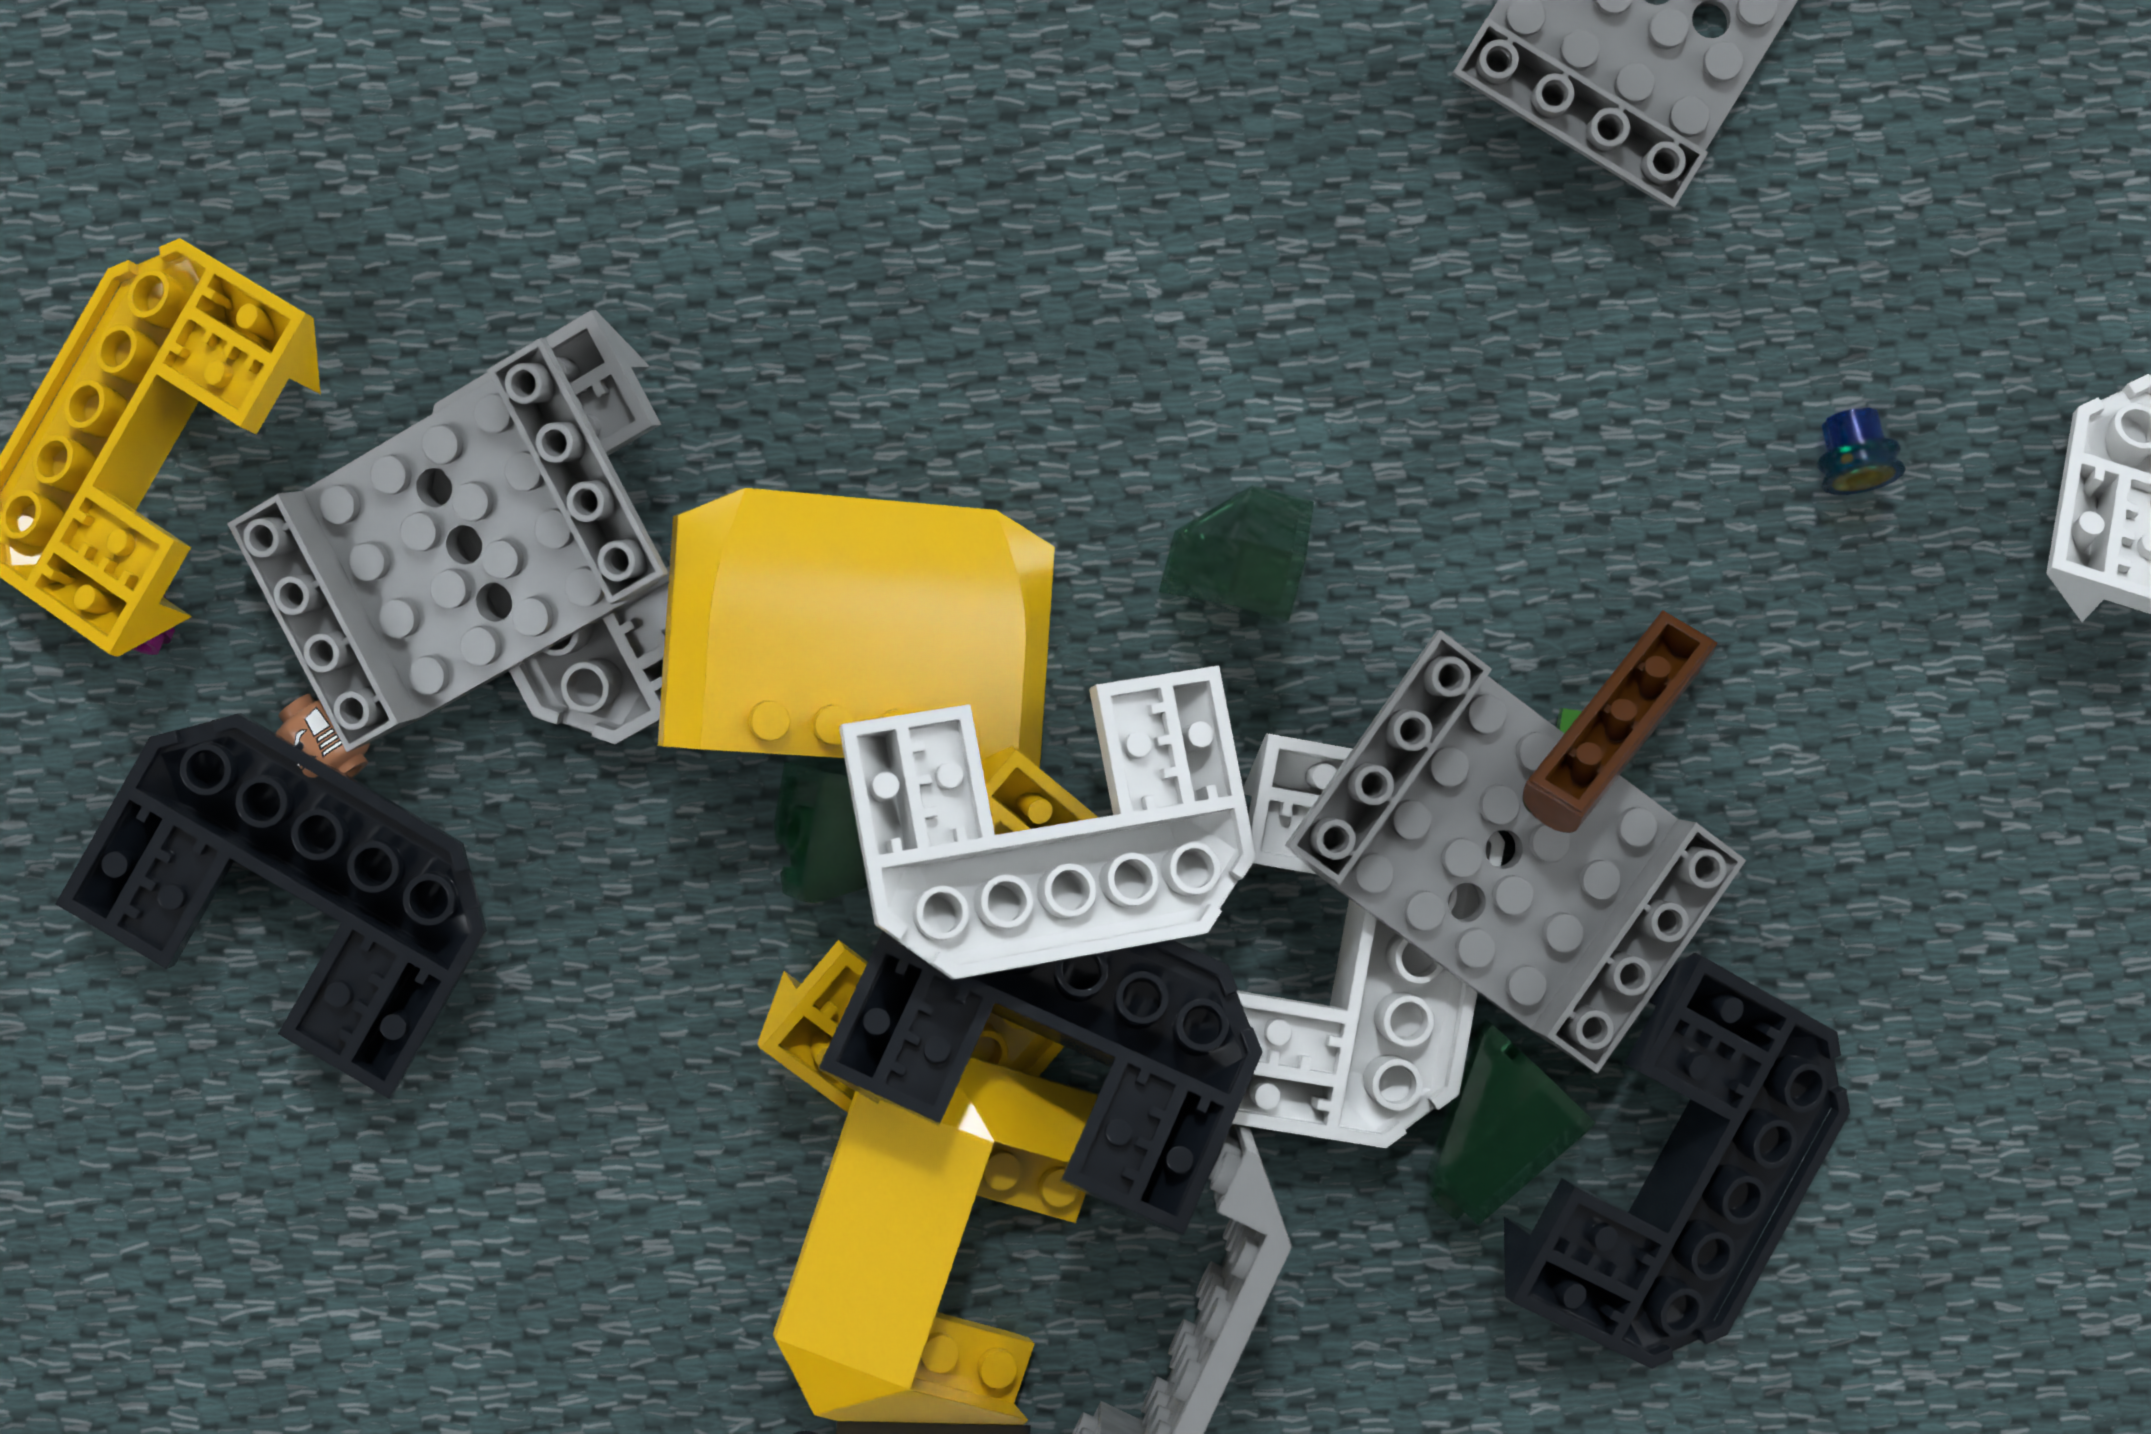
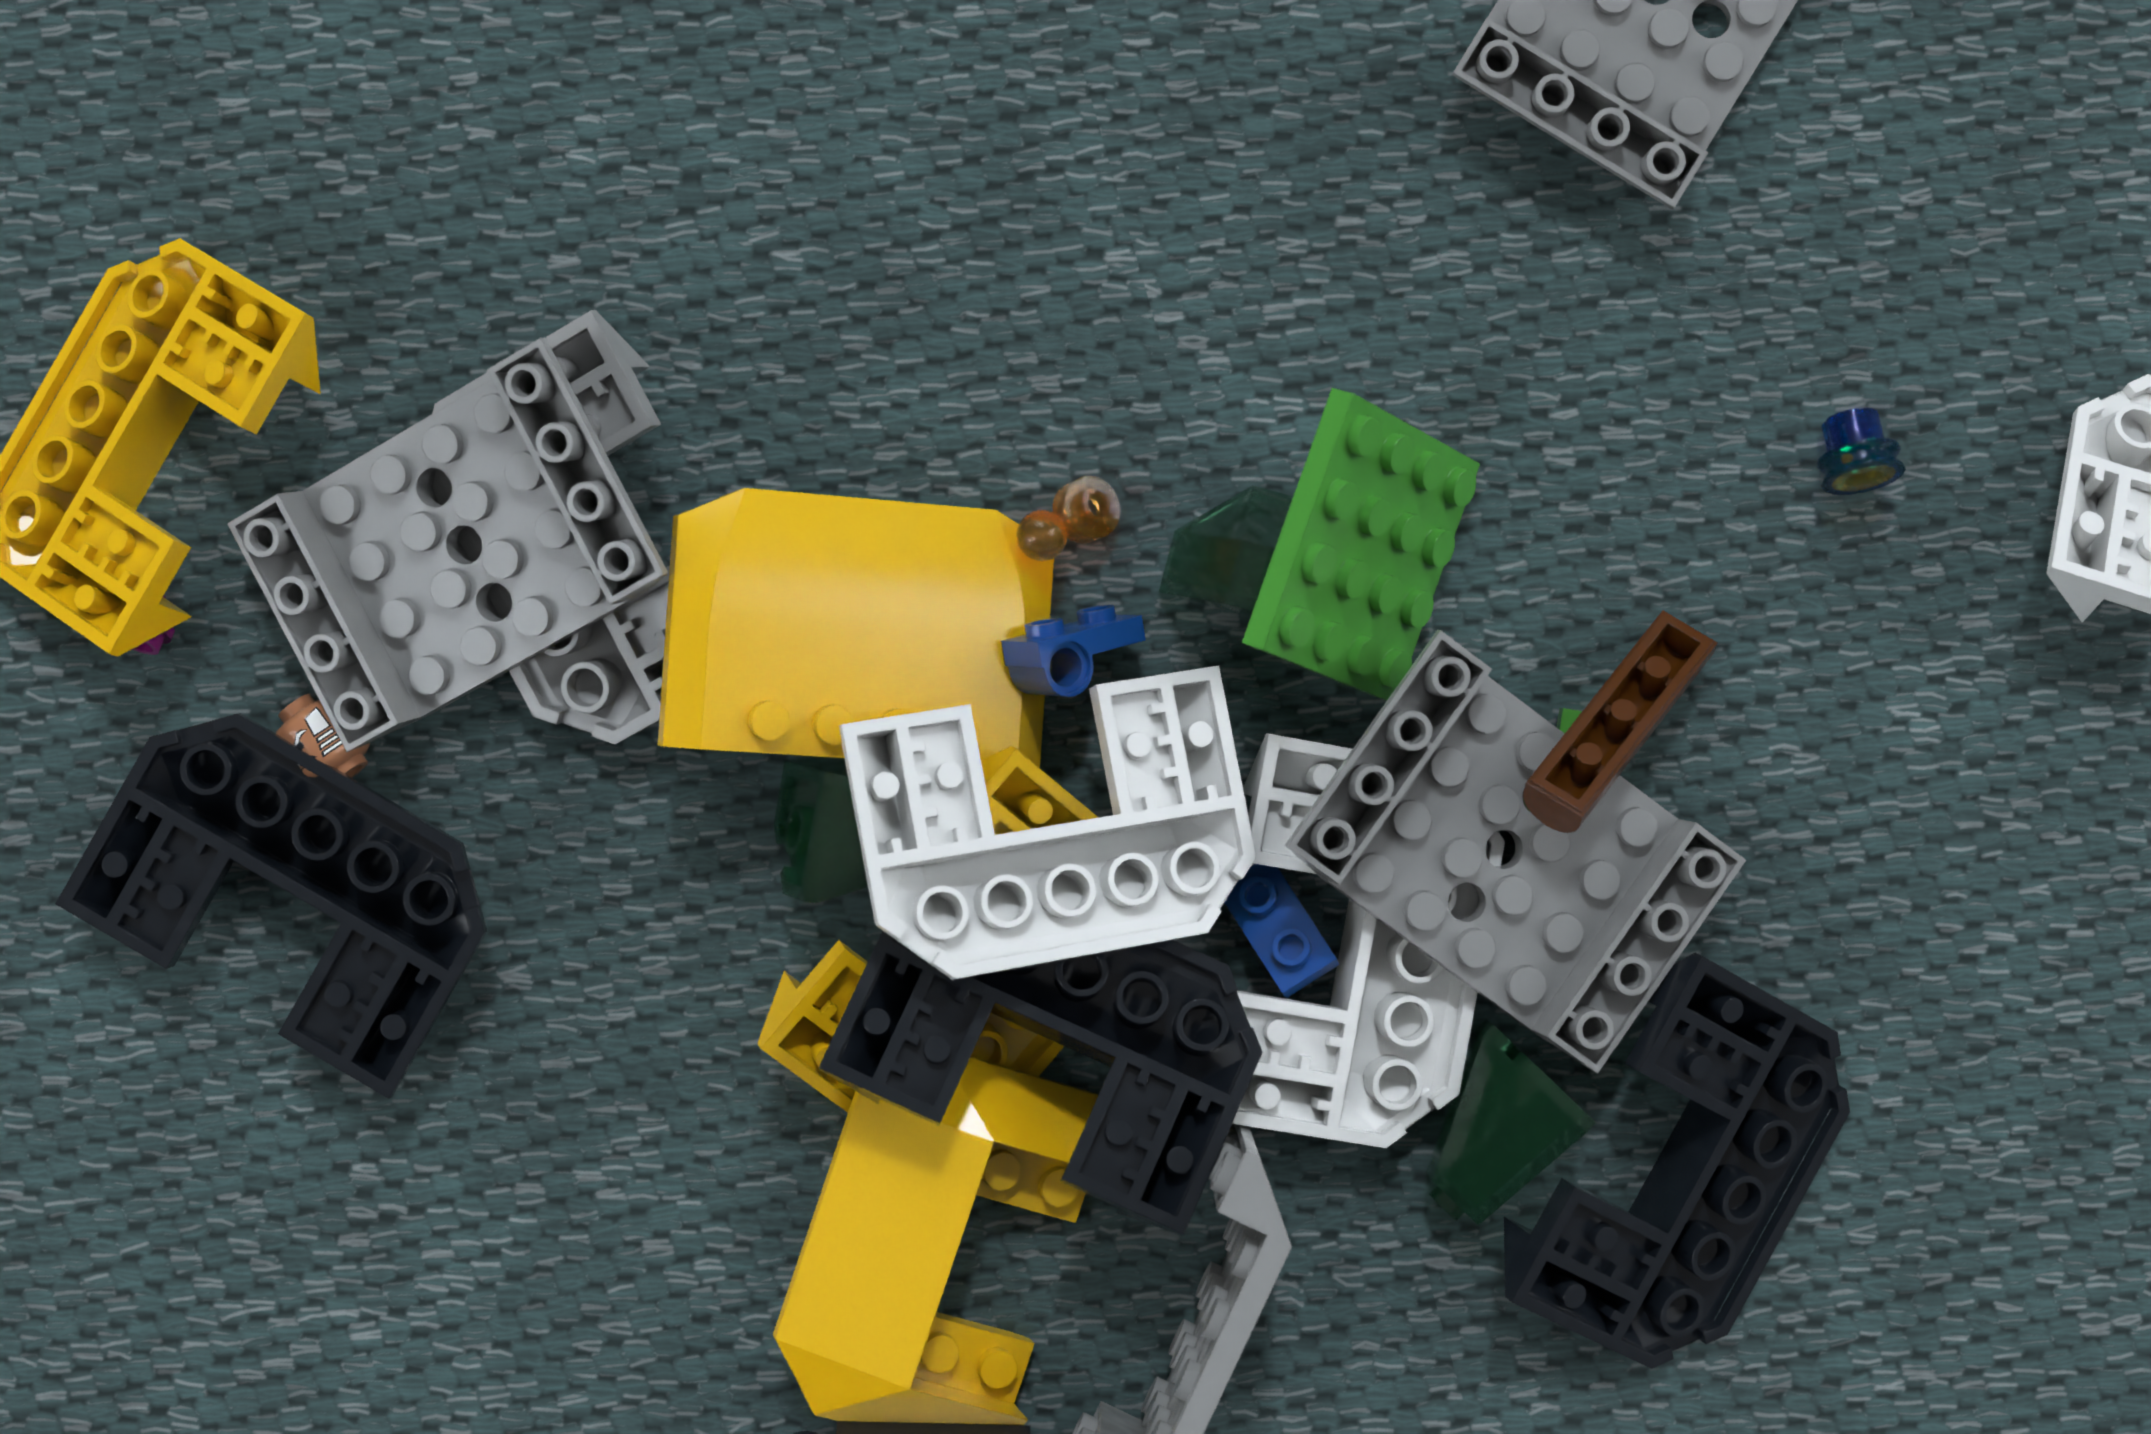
(1045, 533): none -> clear orange plate
(1068, 648): none -> blue plate
(1279, 929): none -> blue plate
(1362, 547): none -> bright green plate

